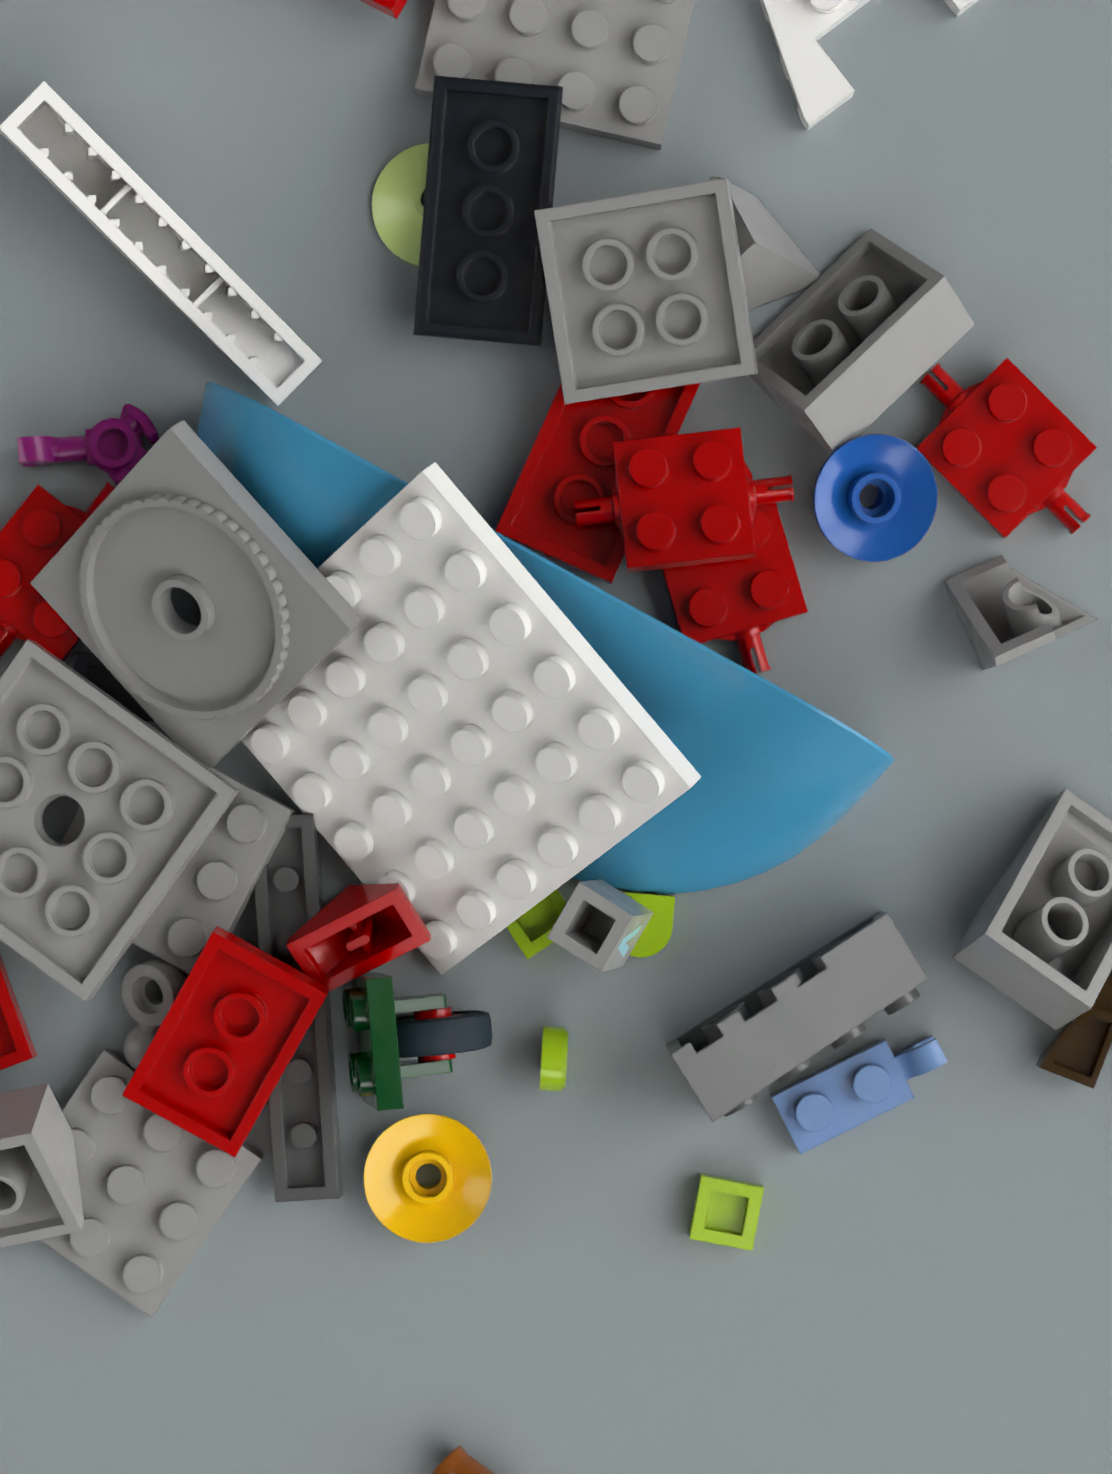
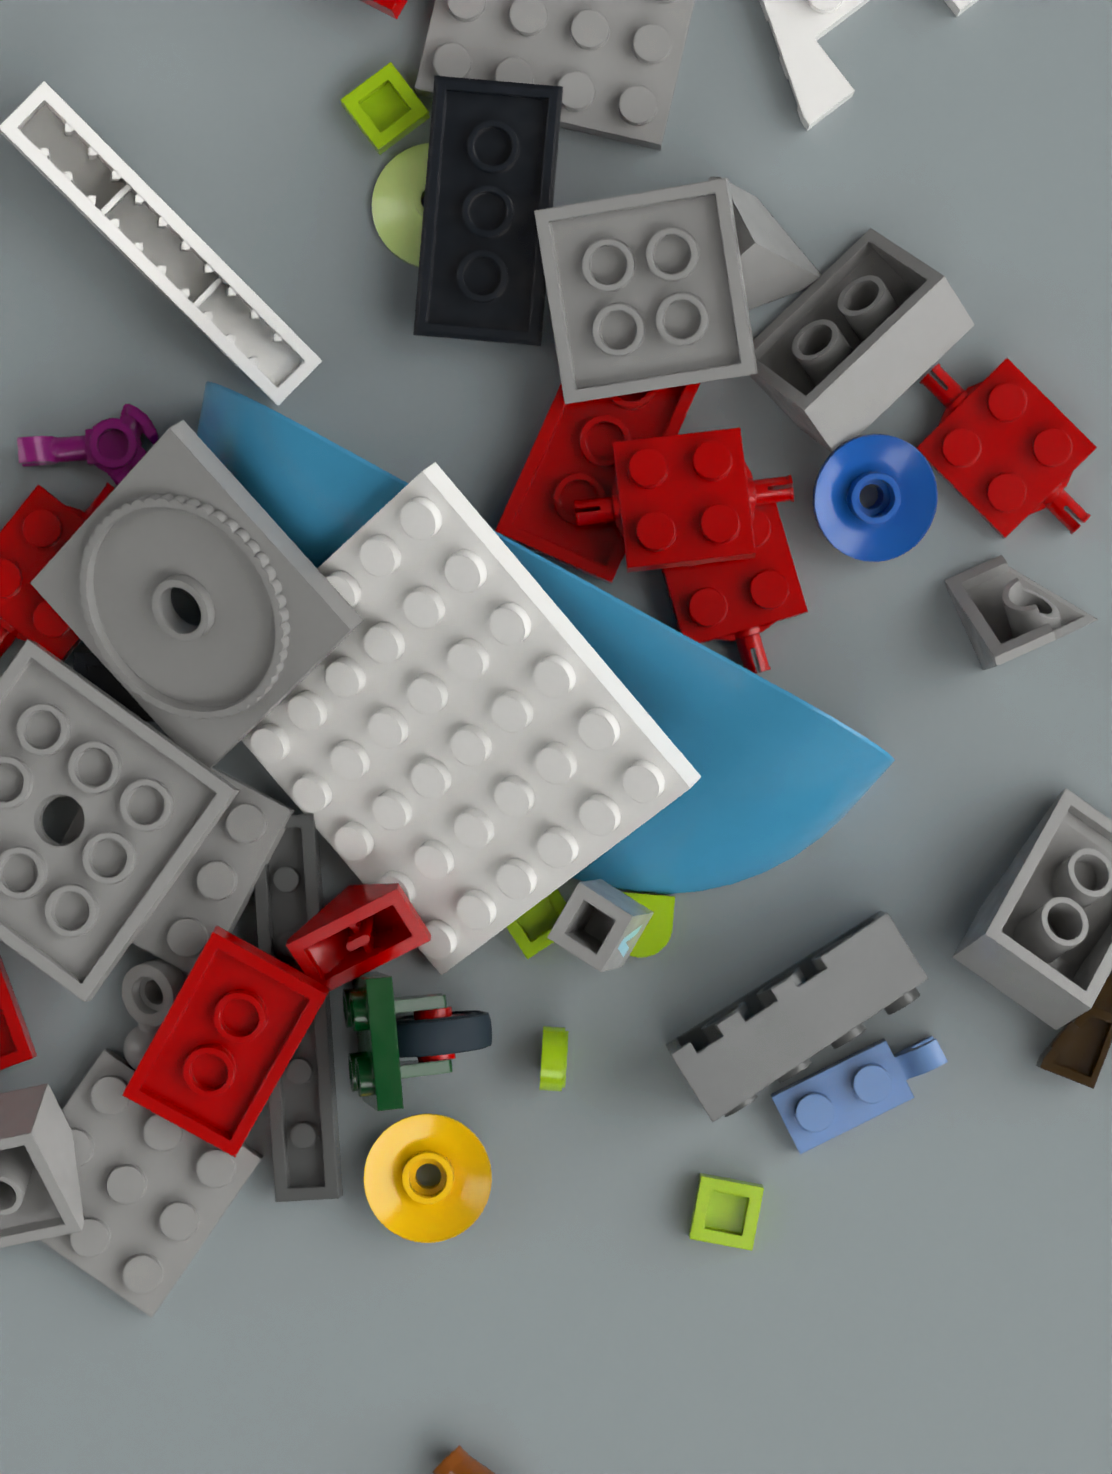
(385, 108): none -> lime tile

